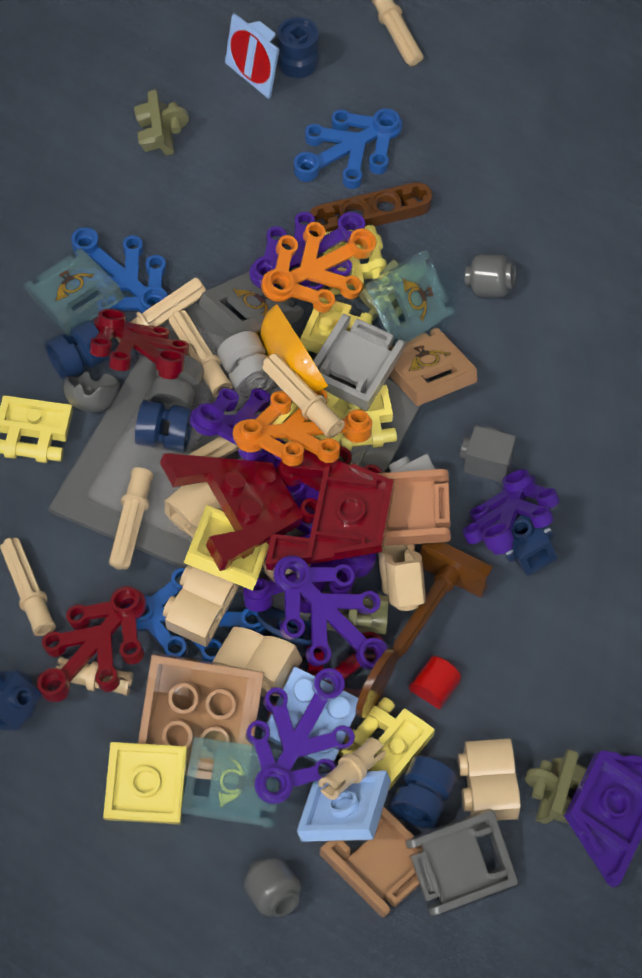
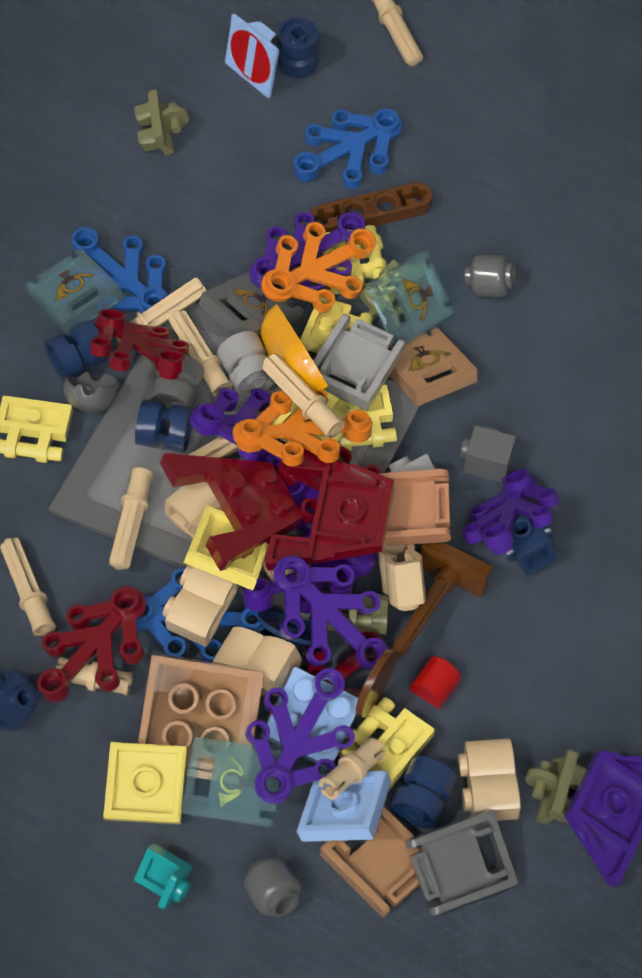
(164, 875): none -> teal bracket

